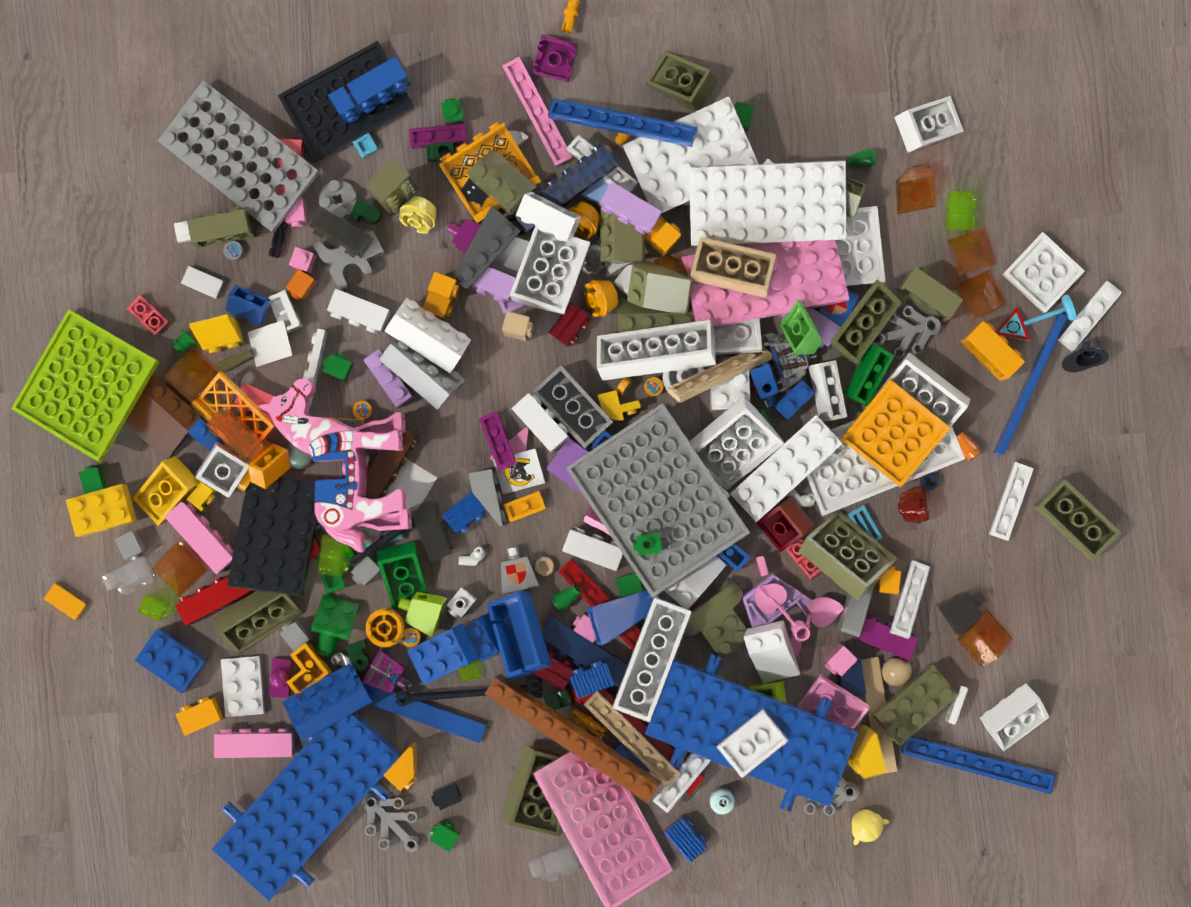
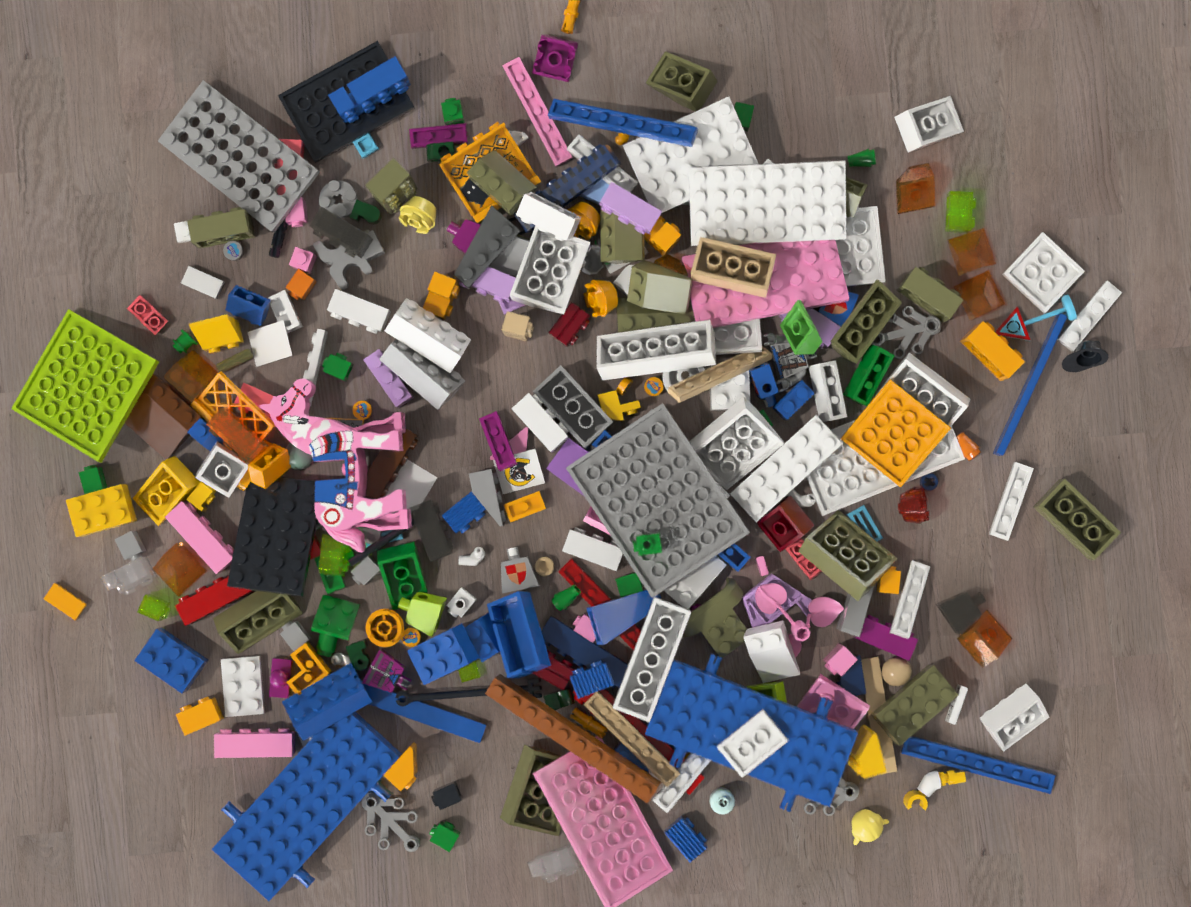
(929, 784): none -> yellow piece

